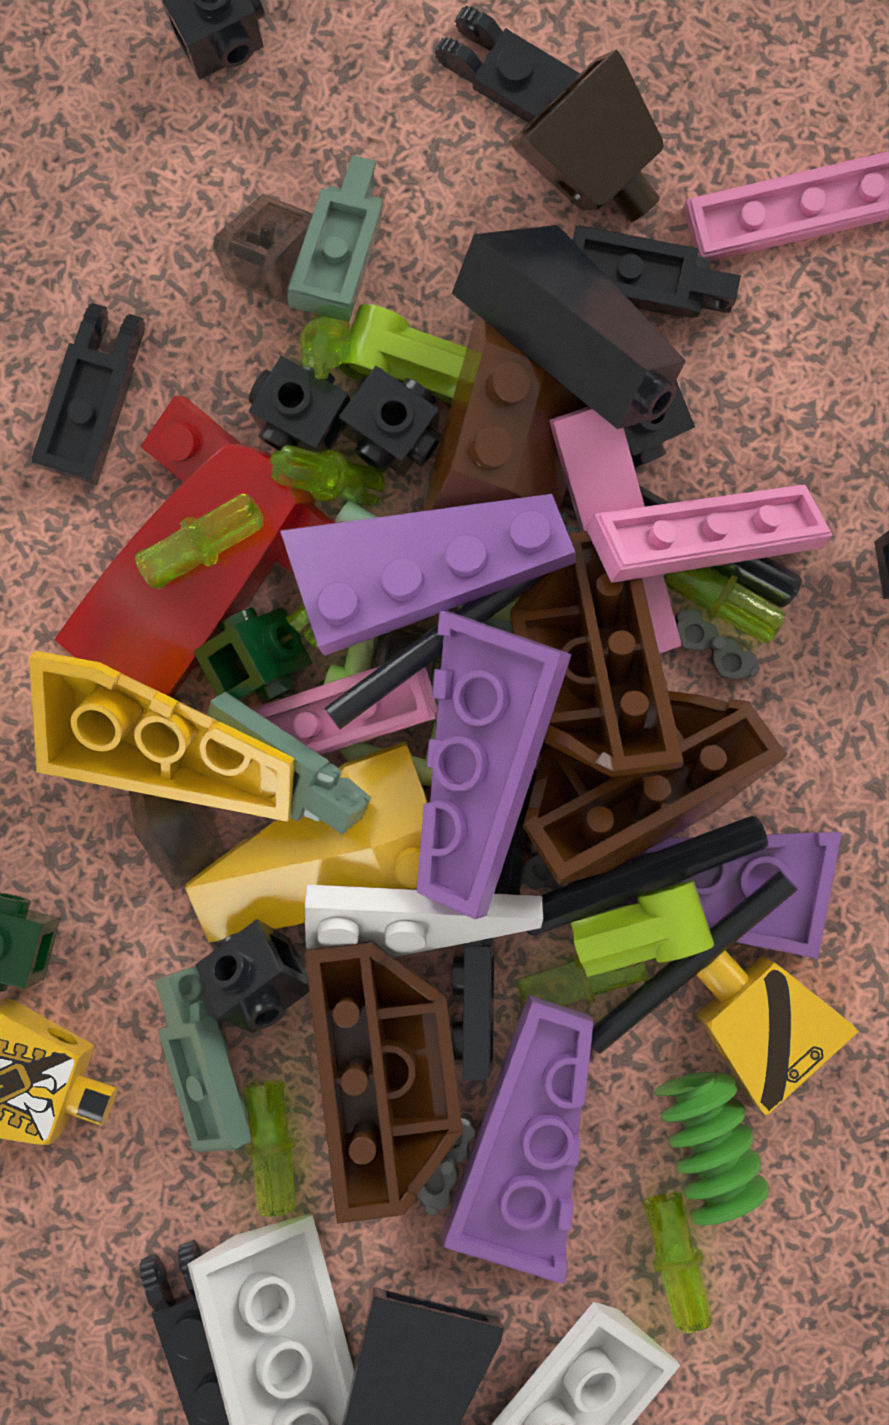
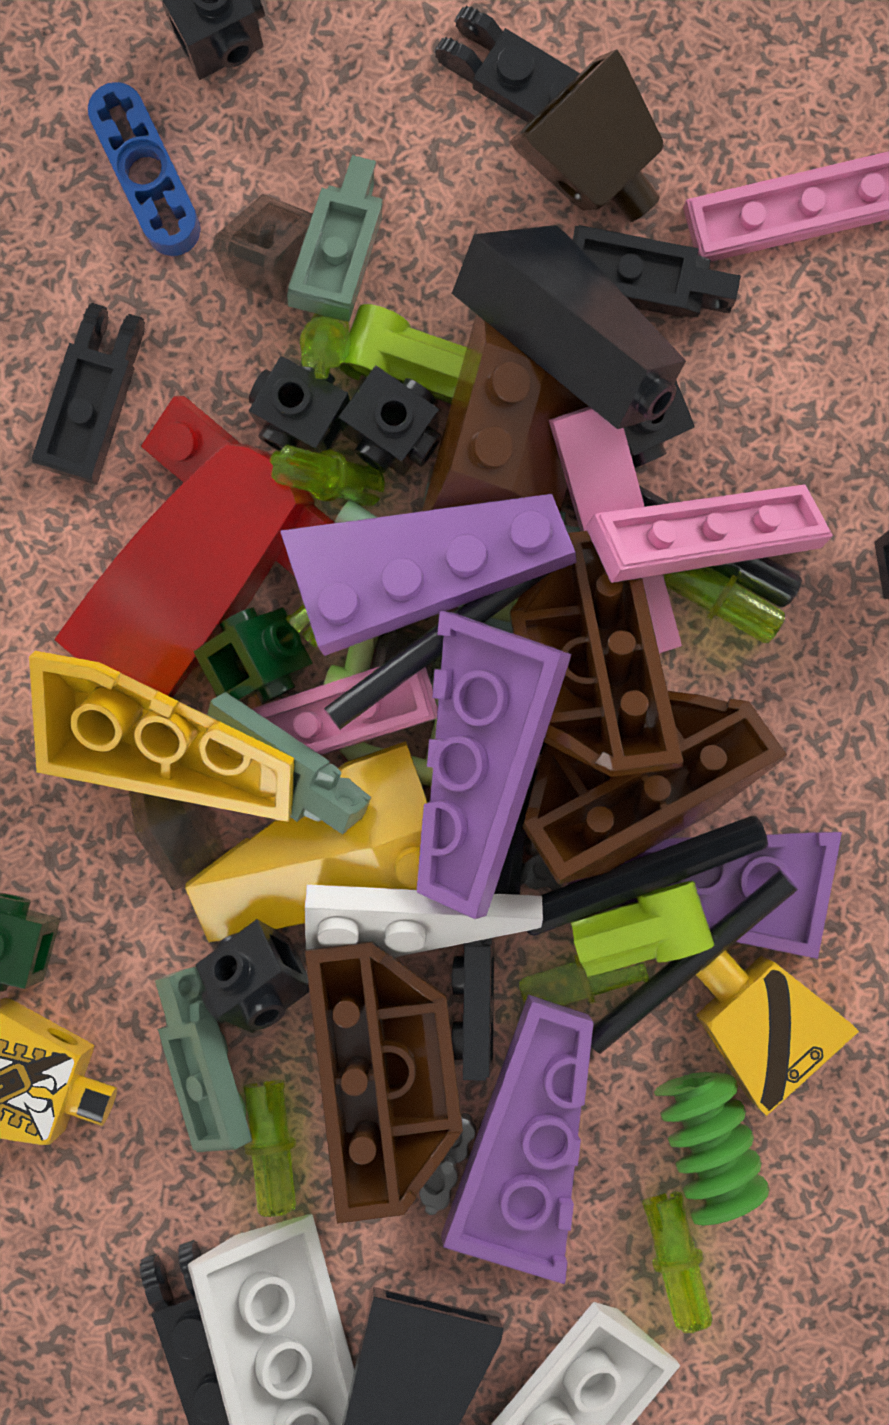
(124, 154): none -> blue beam
(199, 541): clear neon green axle -> none
(727, 656): dark grey piece -> none

